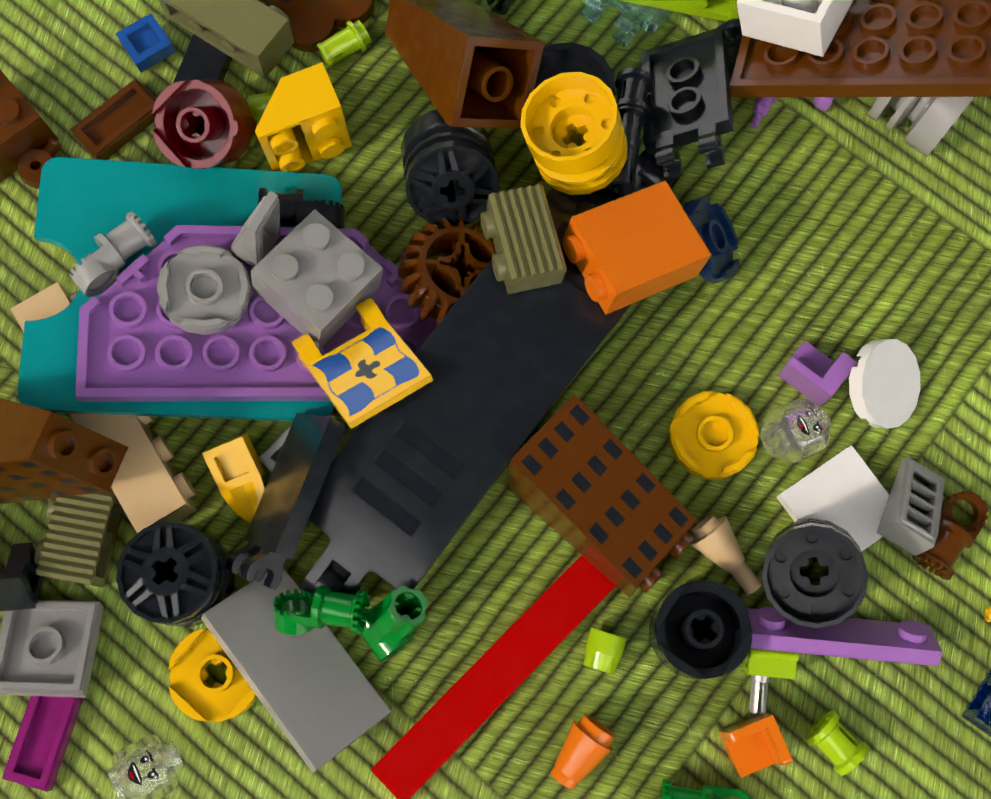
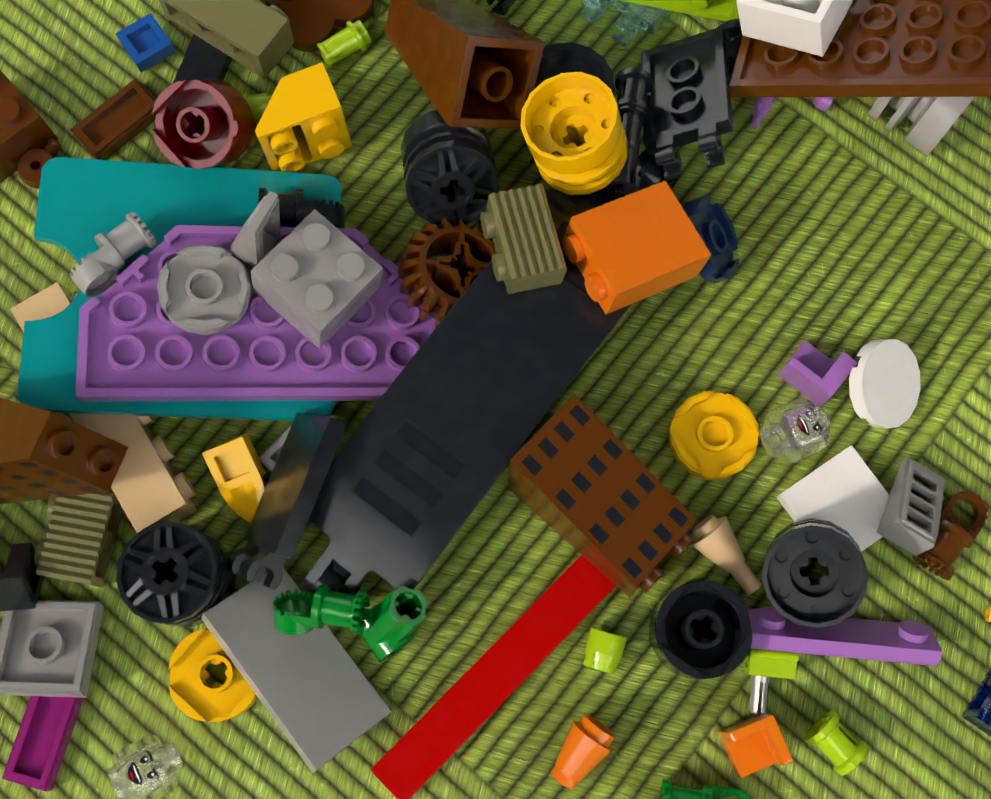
(367, 370): yellow flag -> none

